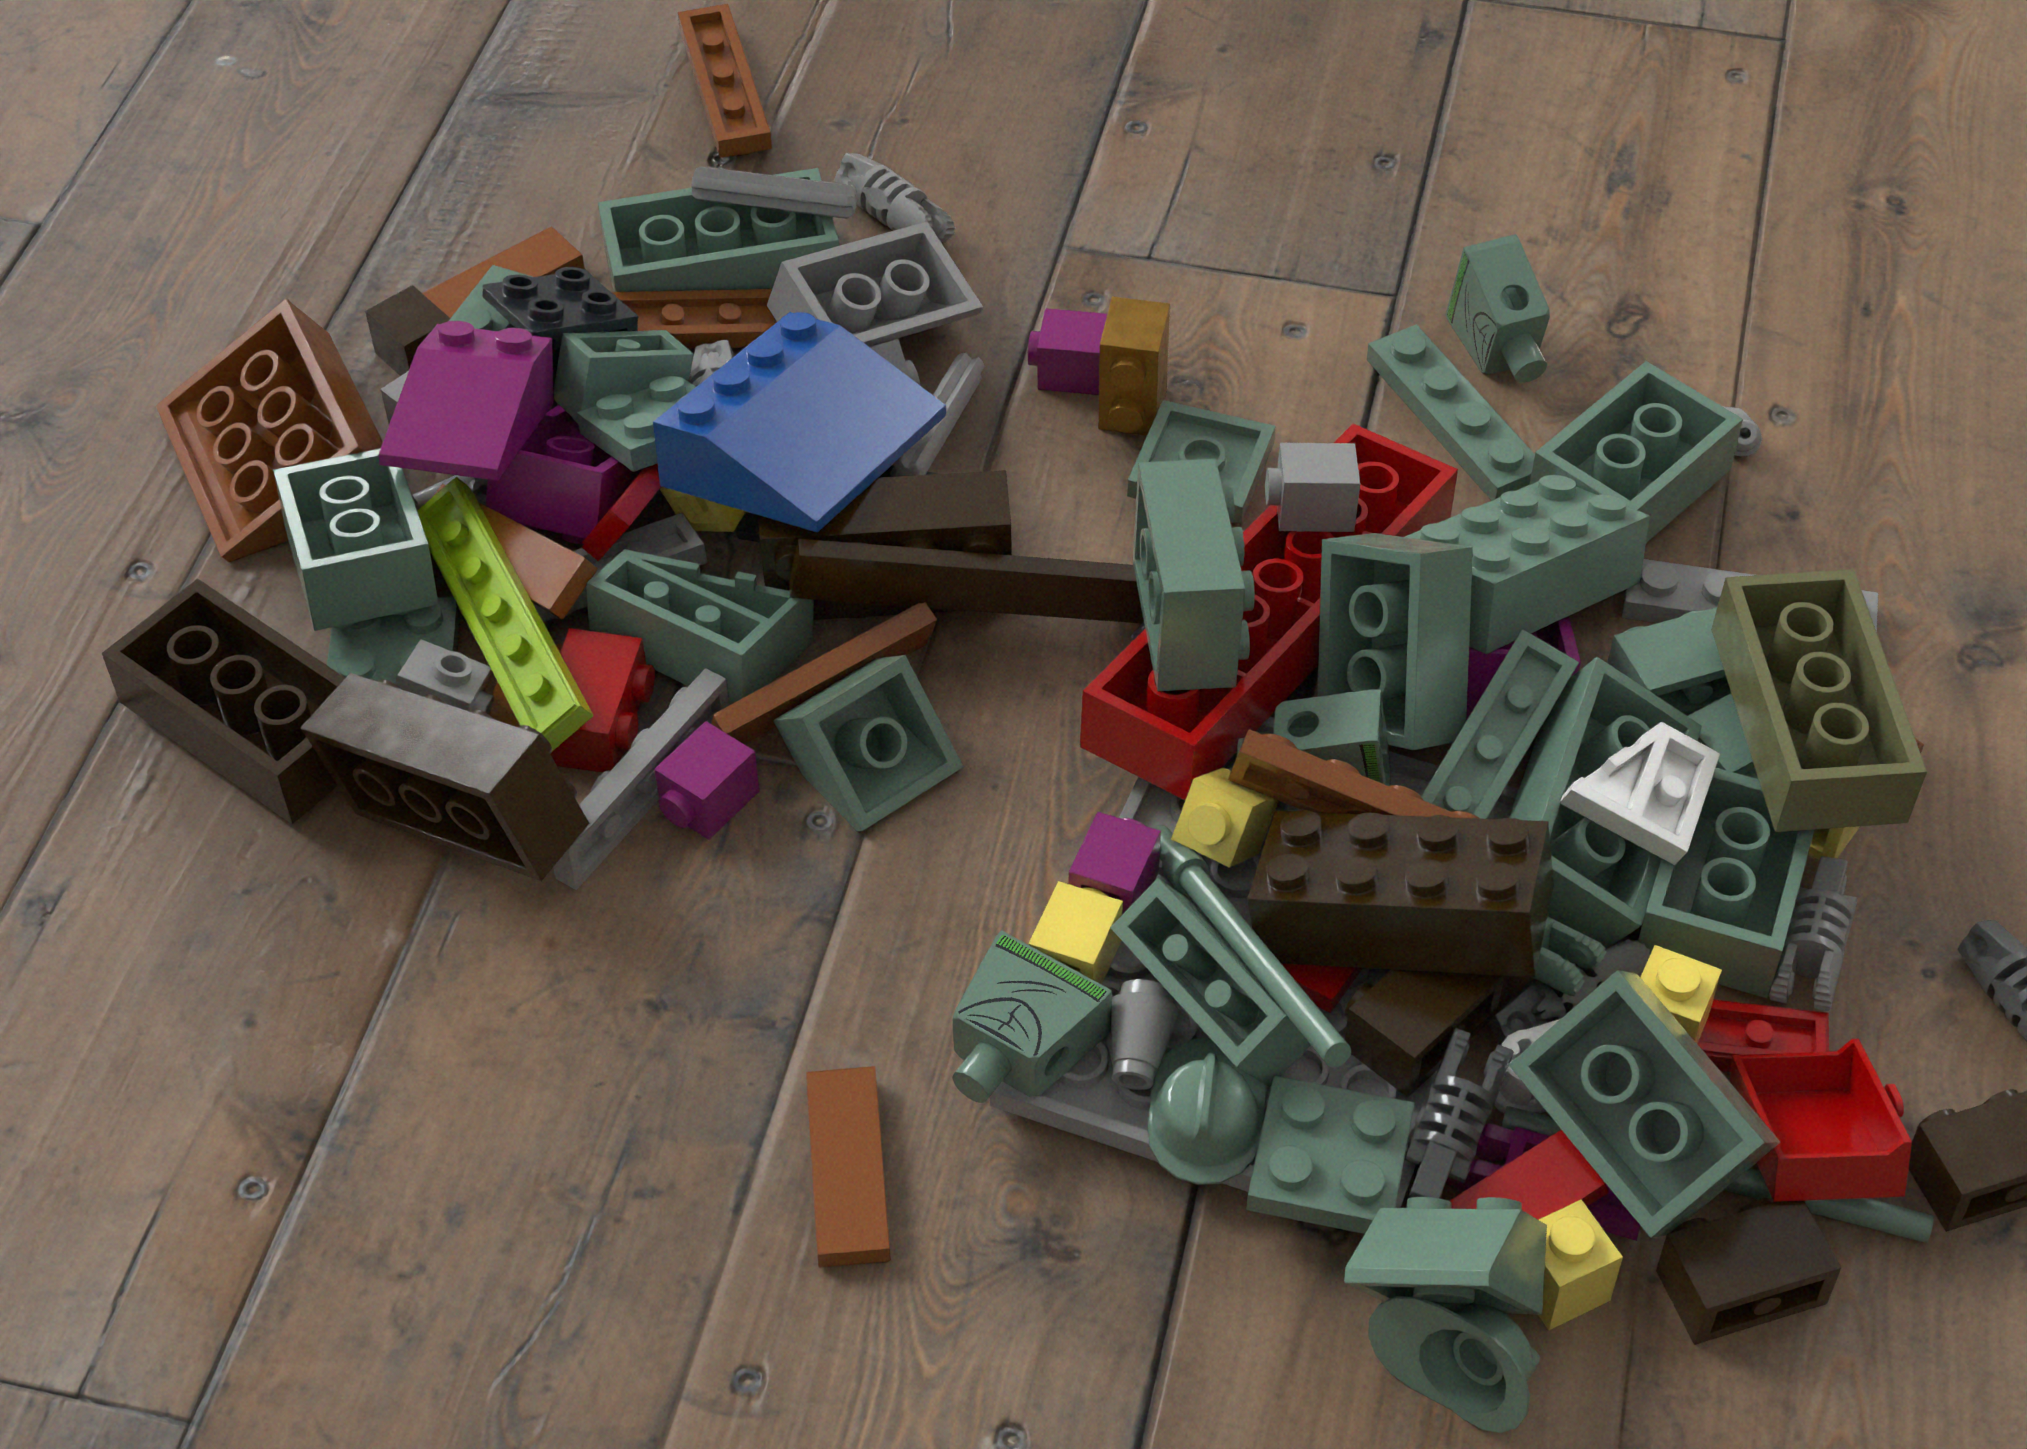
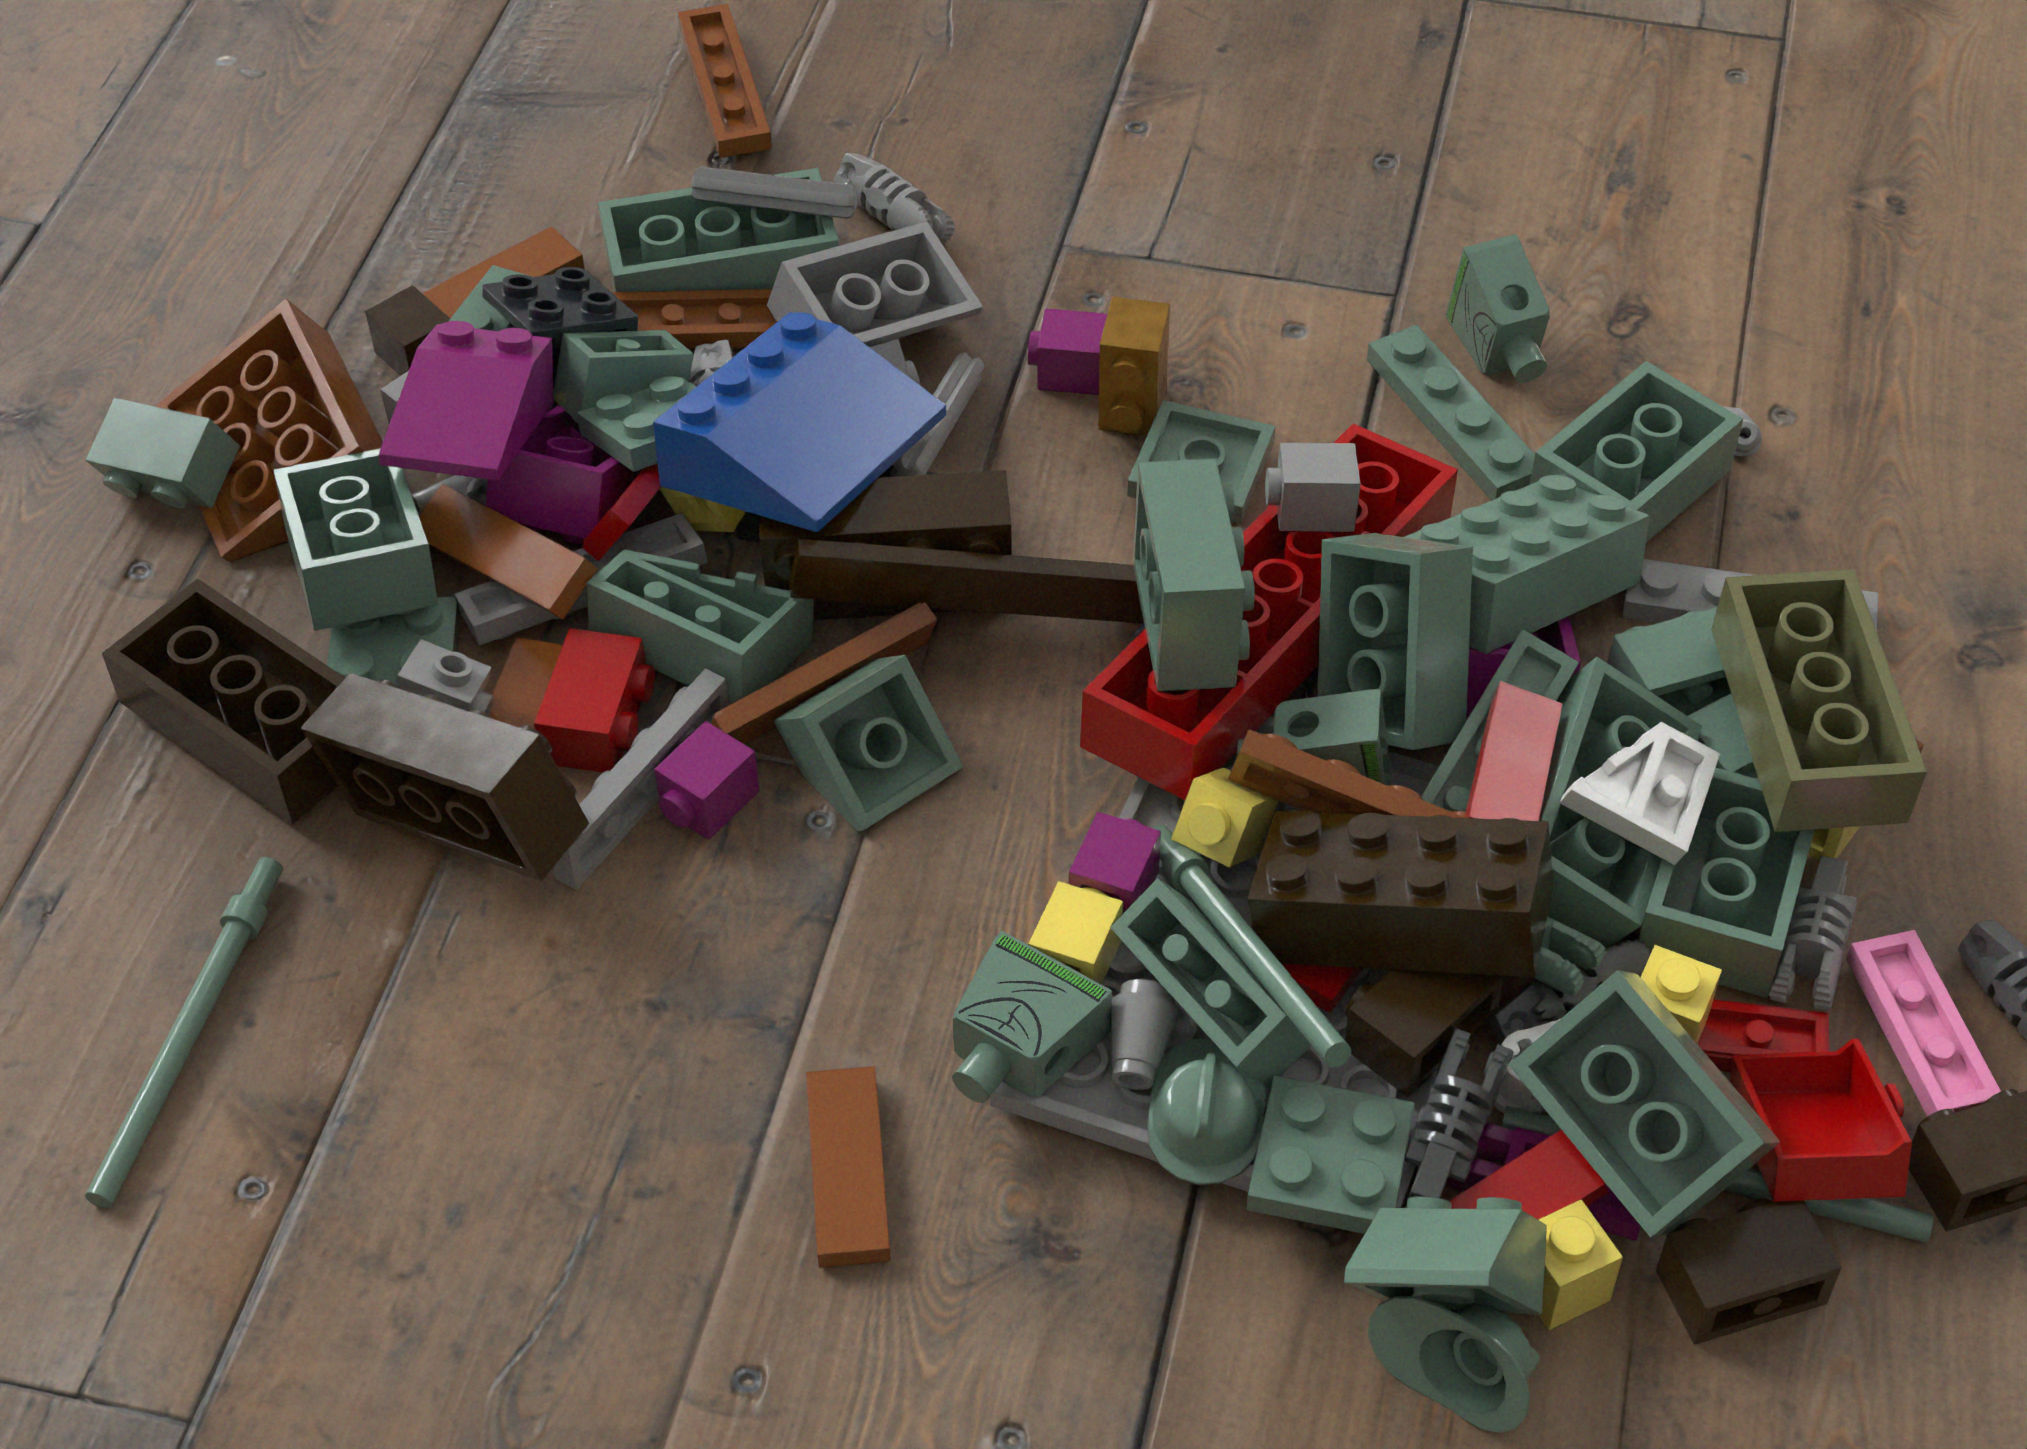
(162, 454): none -> sand green brick
(240, 923): none -> sand green bar
(502, 615): lime tile -> none
(1514, 755): none -> tile
(1921, 1023): none -> bright pink plate

